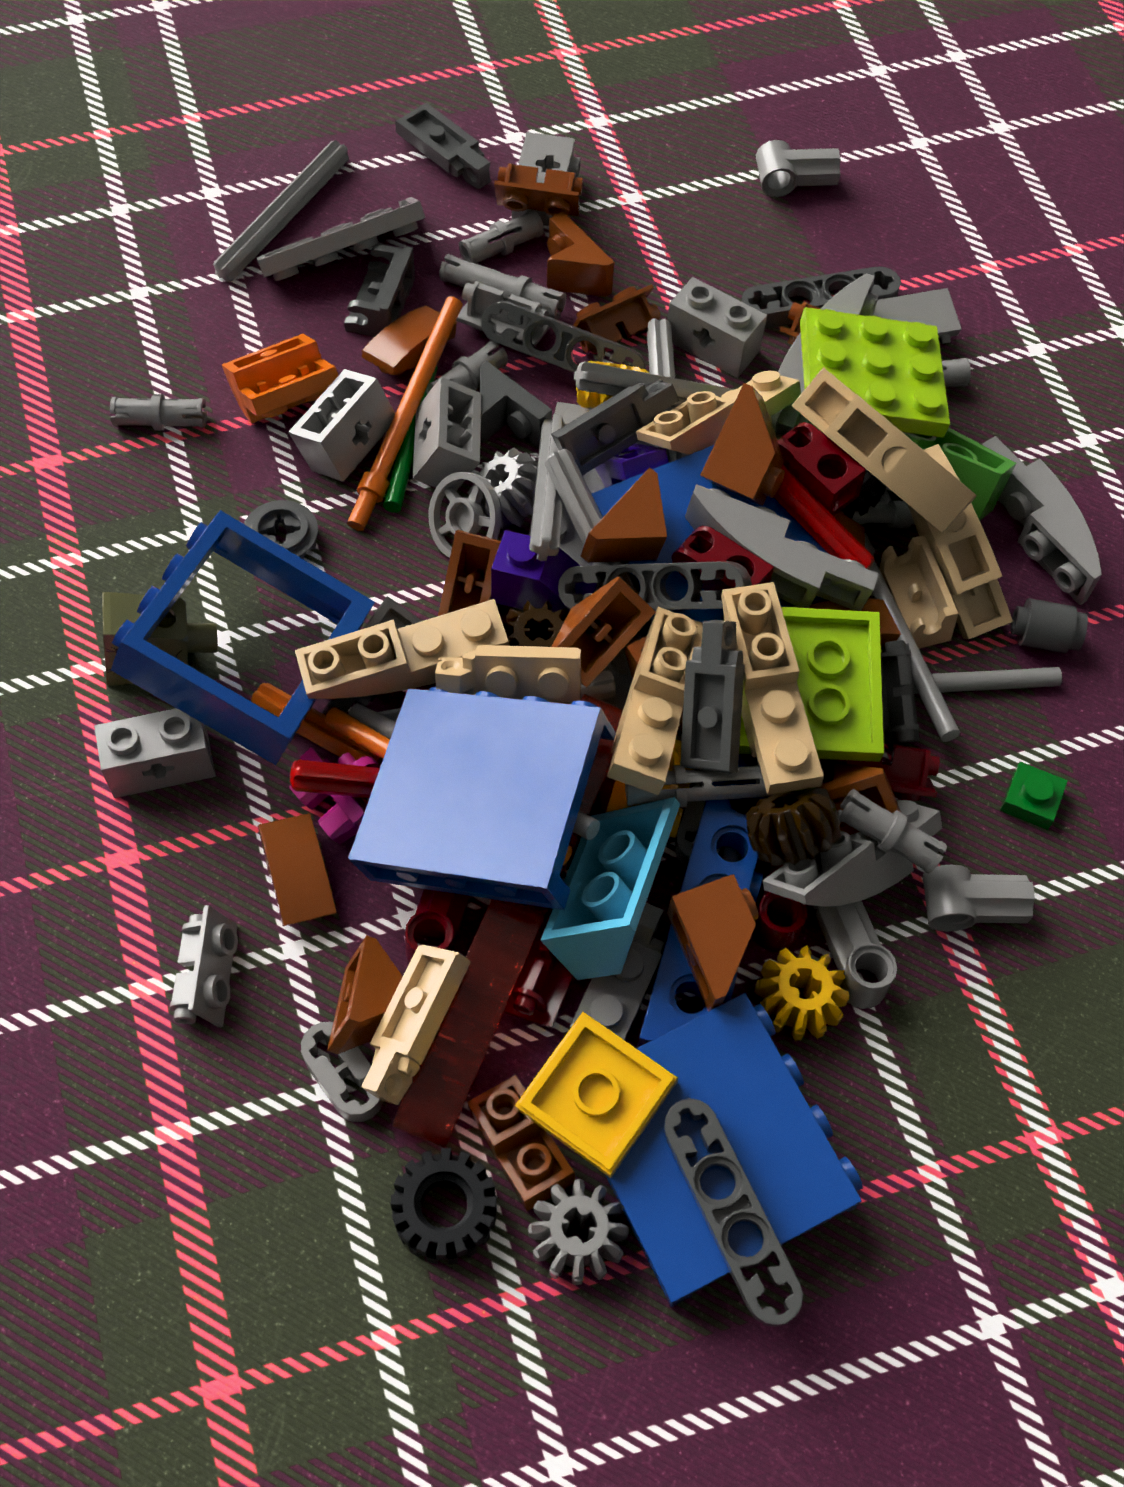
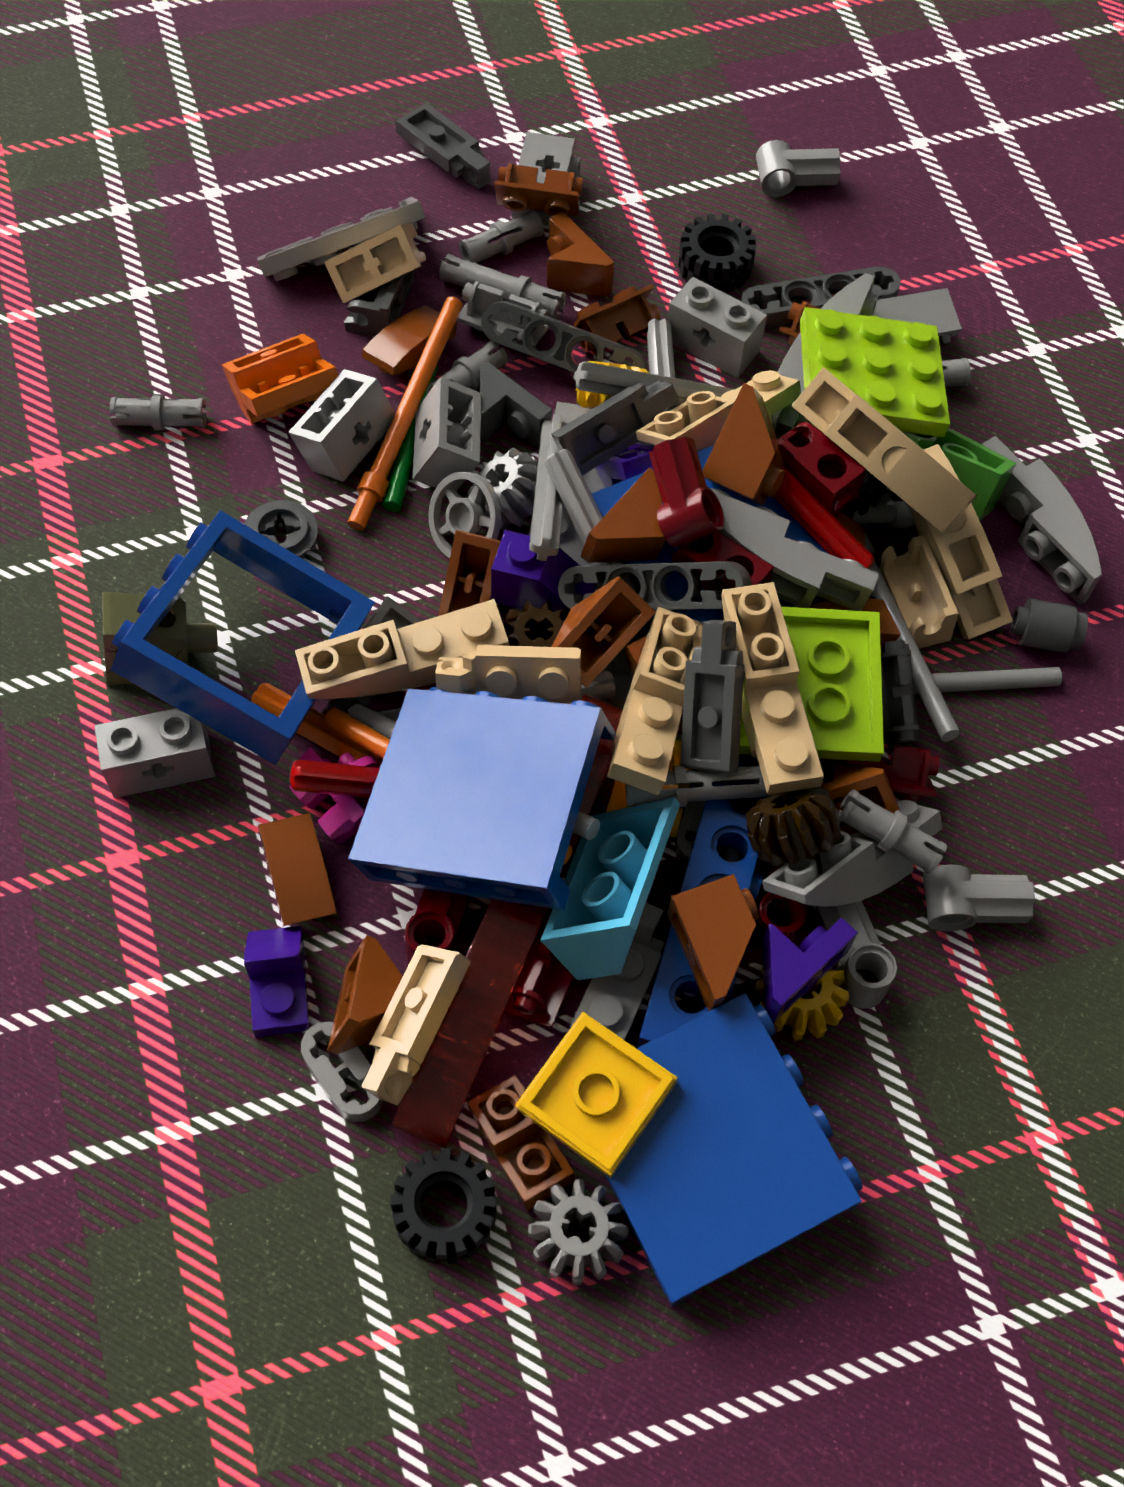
(208, 946): light grey hinge -> none
(277, 981): none -> dark purple slope
(280, 211): light grey axle -> none
(375, 262): none -> tan hinge
(688, 506): none -> dark red piece
(717, 236): none -> black tyre
(738, 1207): dark grey beam -> none
(794, 970): none -> dark purple slope
(1033, 795): green plate -> none

